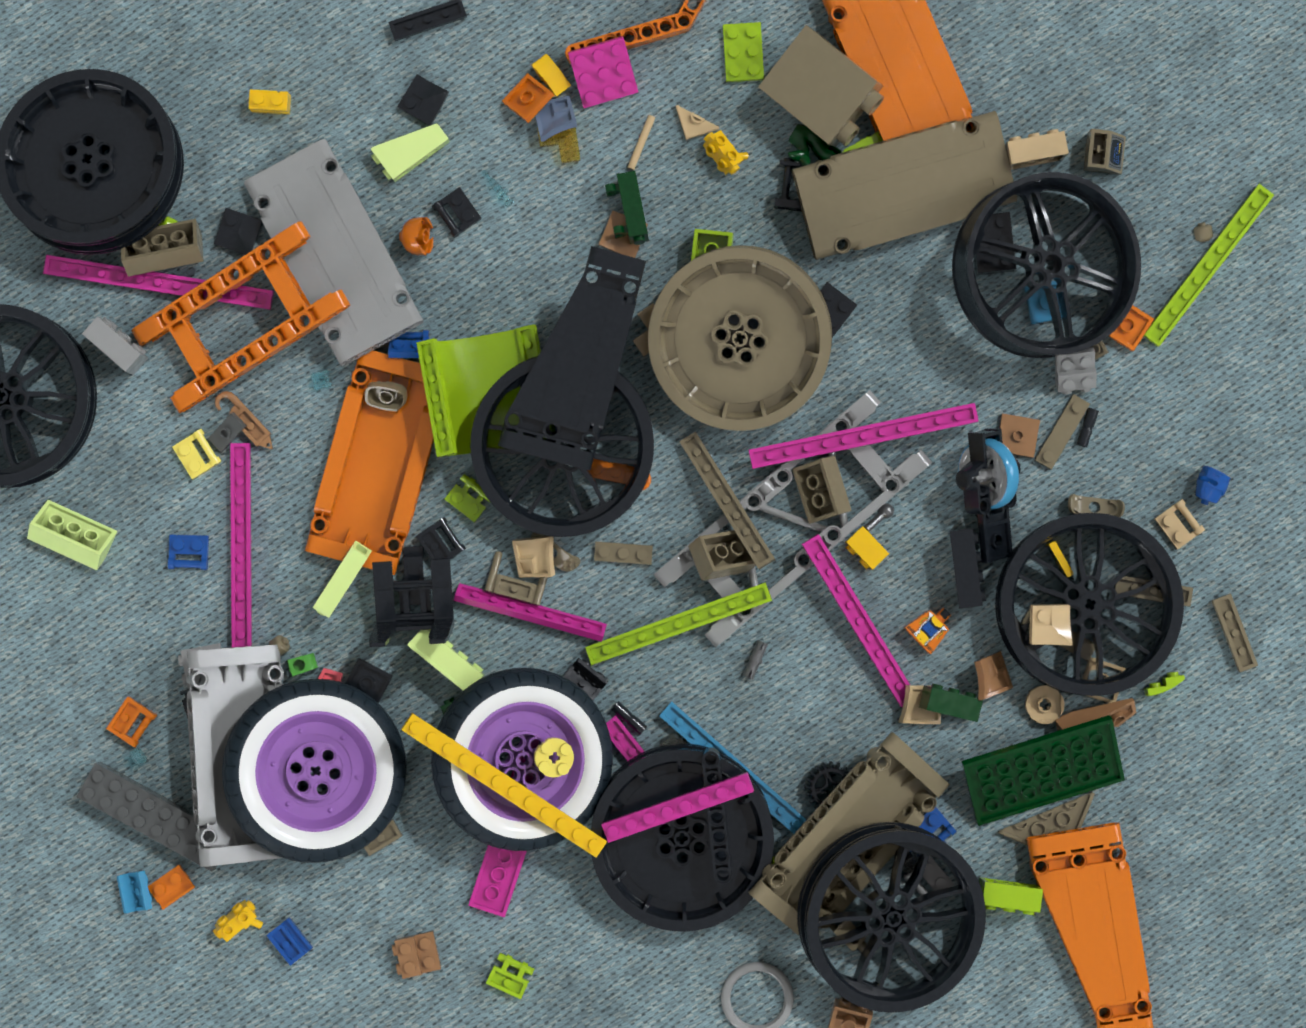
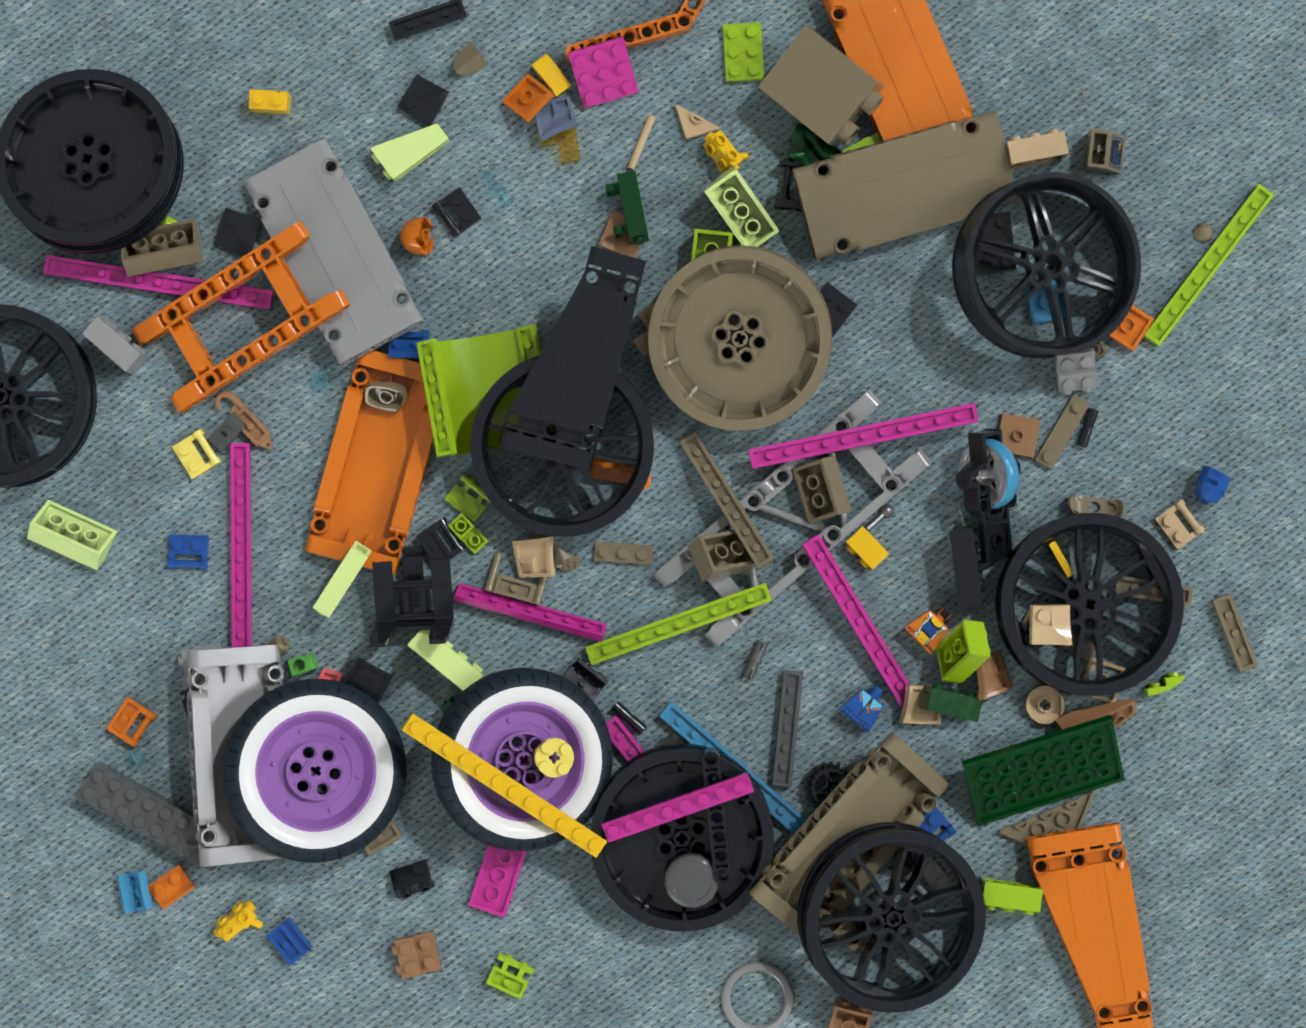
(411, 879): none -> black bracket
(468, 61): none -> dark tan brick
(468, 533): none -> lime slope
(691, 880): none -> dark grey piece
(741, 208): none -> yellowish green slope
(787, 728): none -> dark grey plate
(863, 707): none -> blue torso
(963, 651): none -> lime brick

